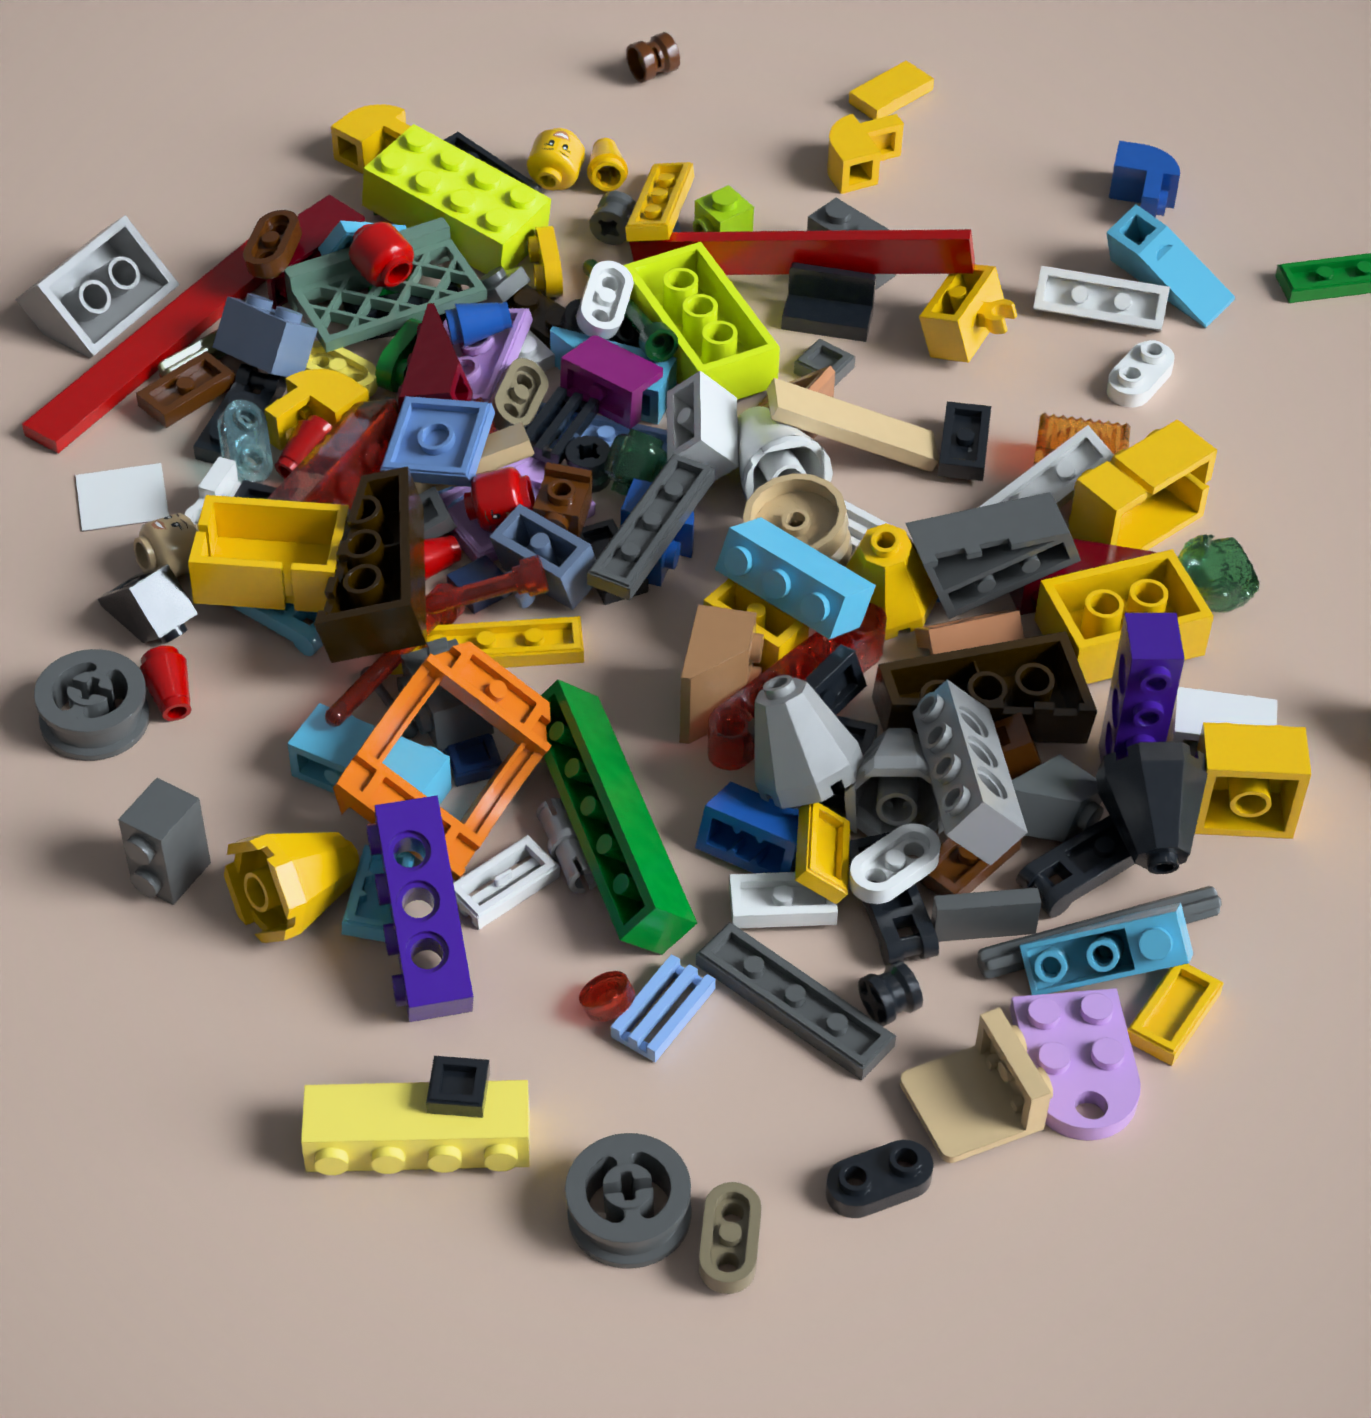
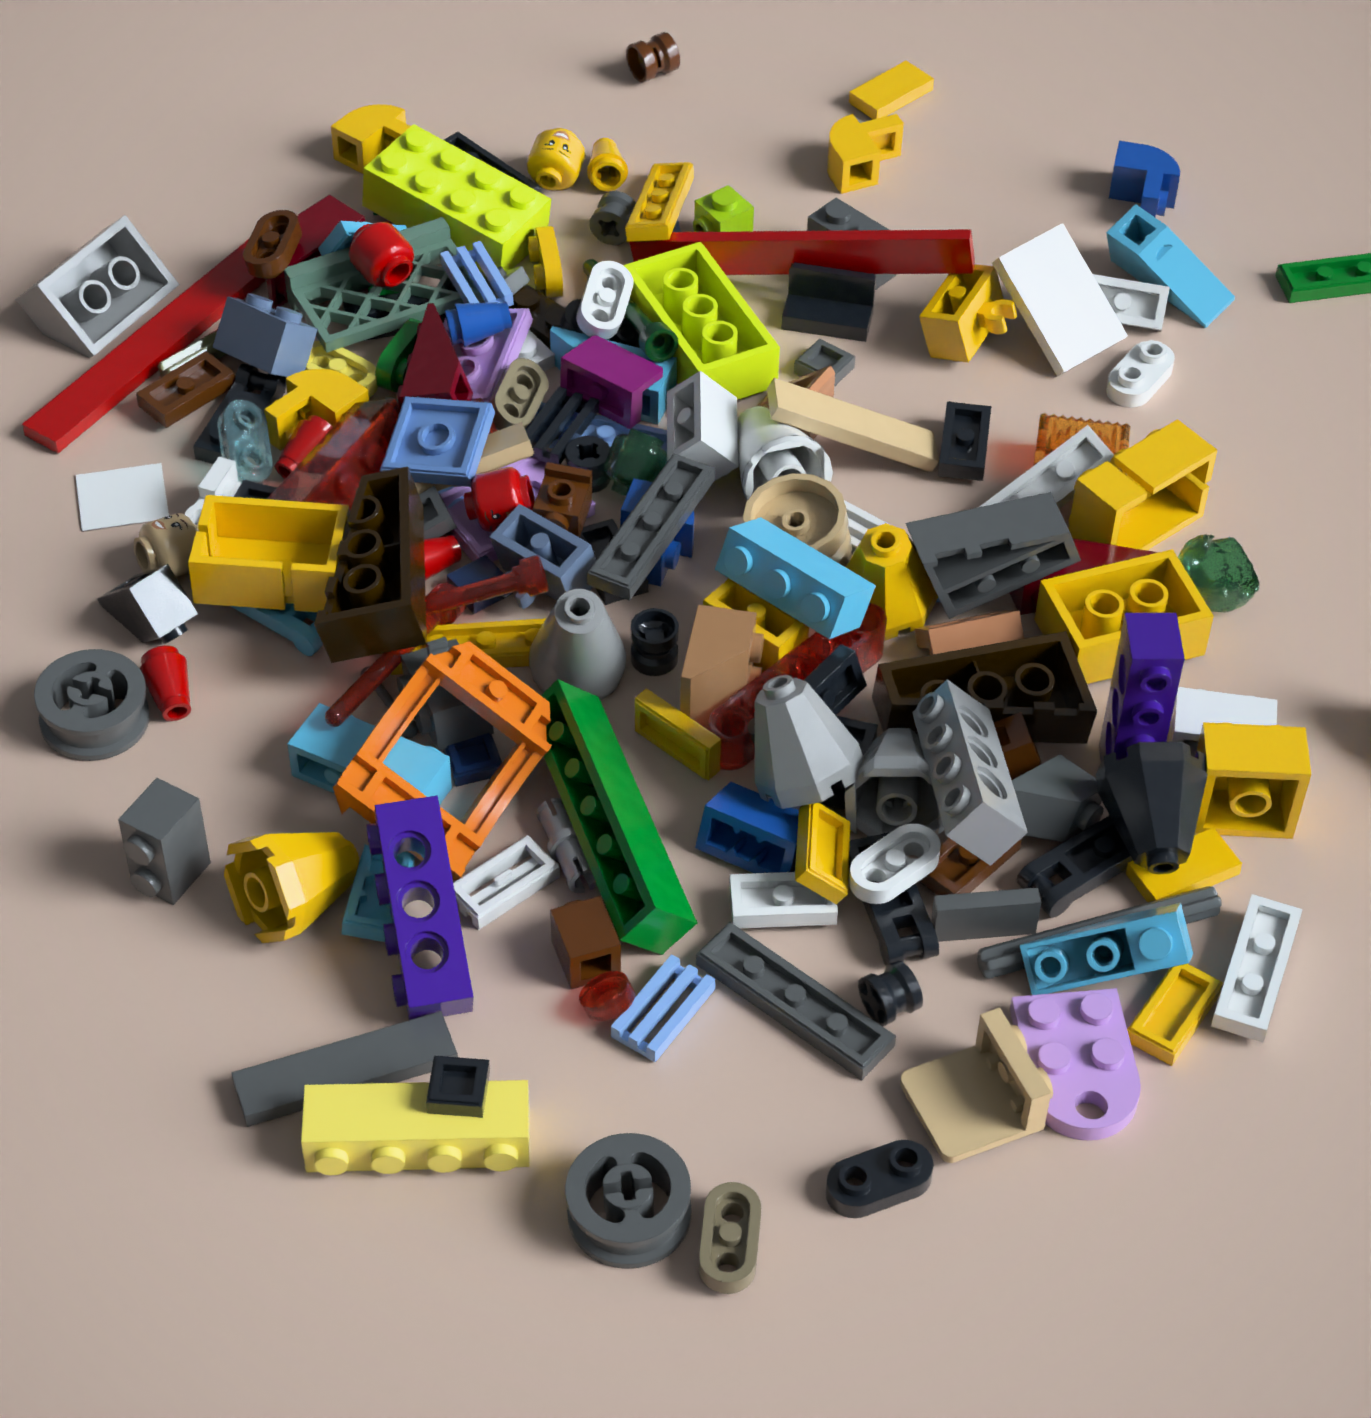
(372, 1057): none -> dark grey tile
(468, 259): none -> light blue tile
(578, 646): none -> light grey cone
(584, 940): none -> reddish brown brick
(654, 642): none -> black wheel
(677, 734): none -> yellow tile
(1059, 299): none -> white tile
(1207, 865): none -> yellow tile
(1256, 968): none -> white plate

